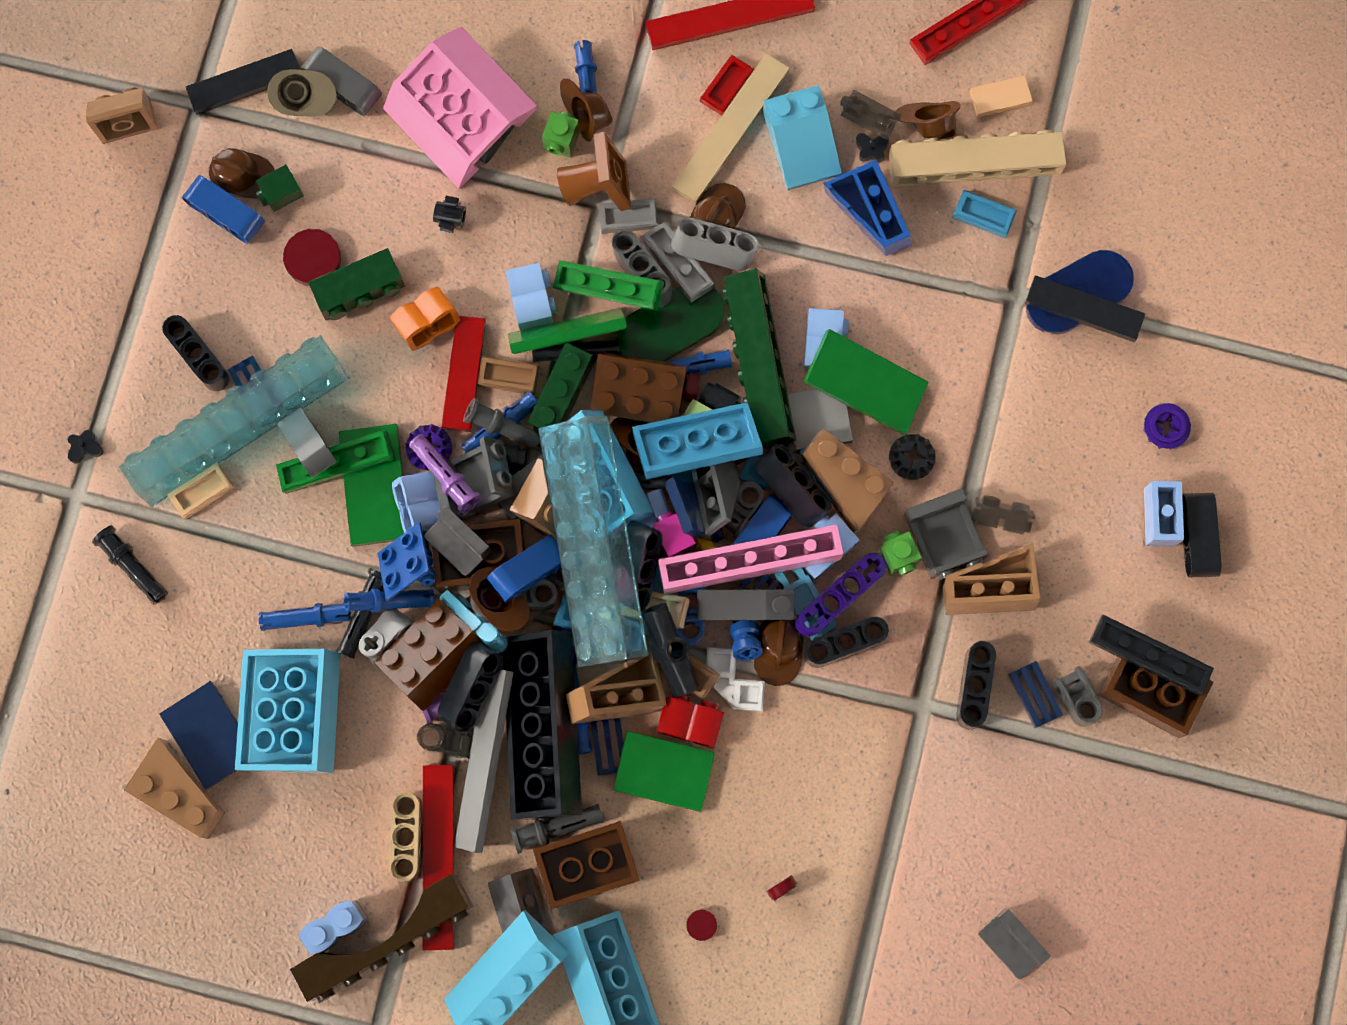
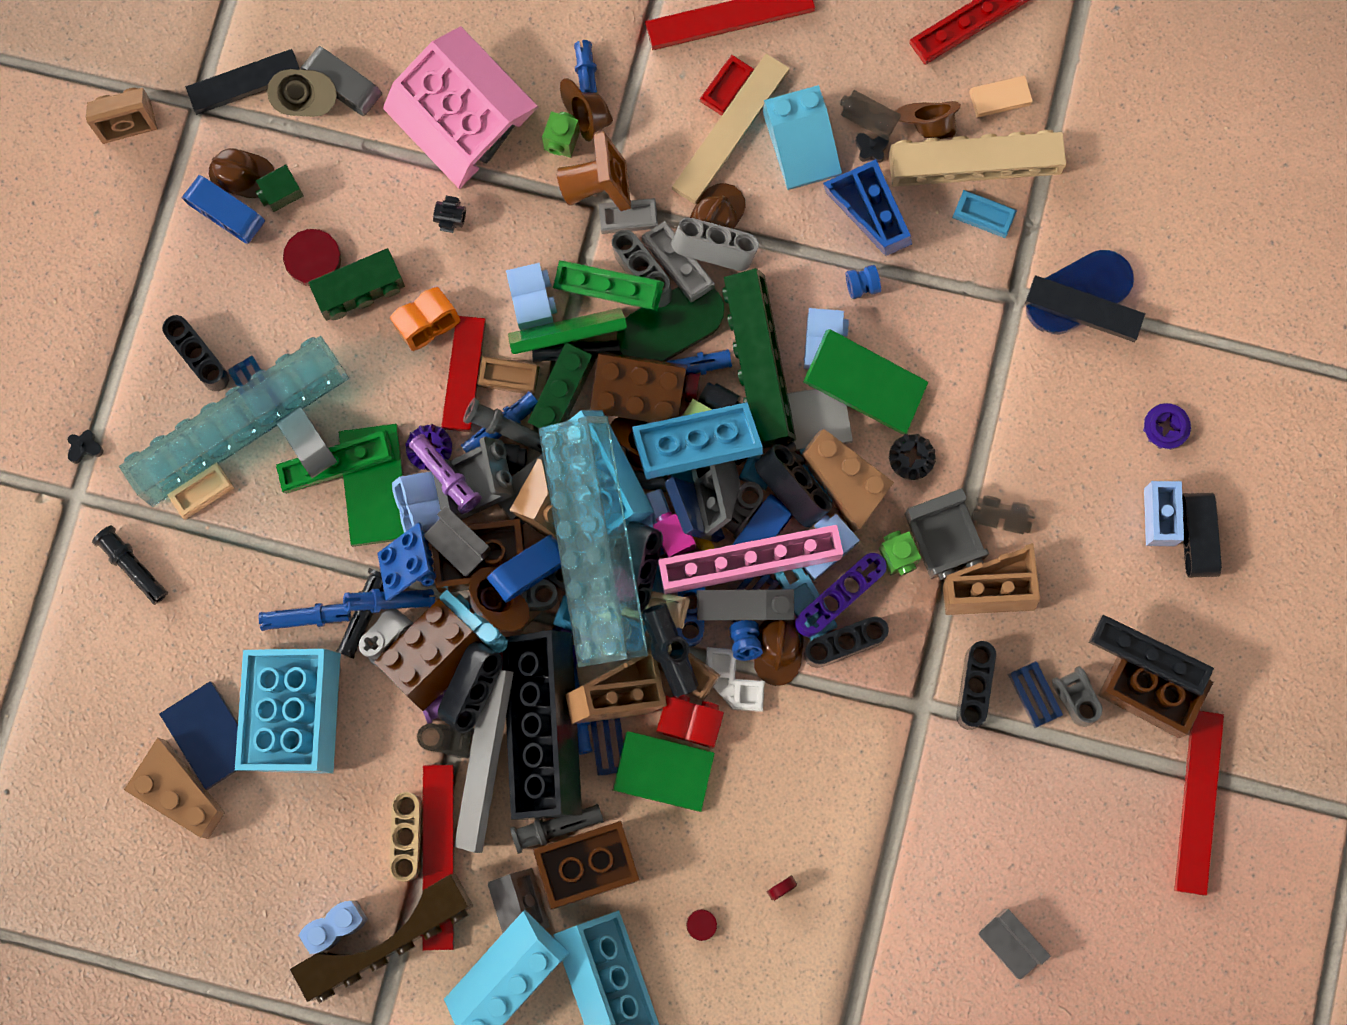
(863, 281): none -> blue wheel
(1199, 804): none -> red tile

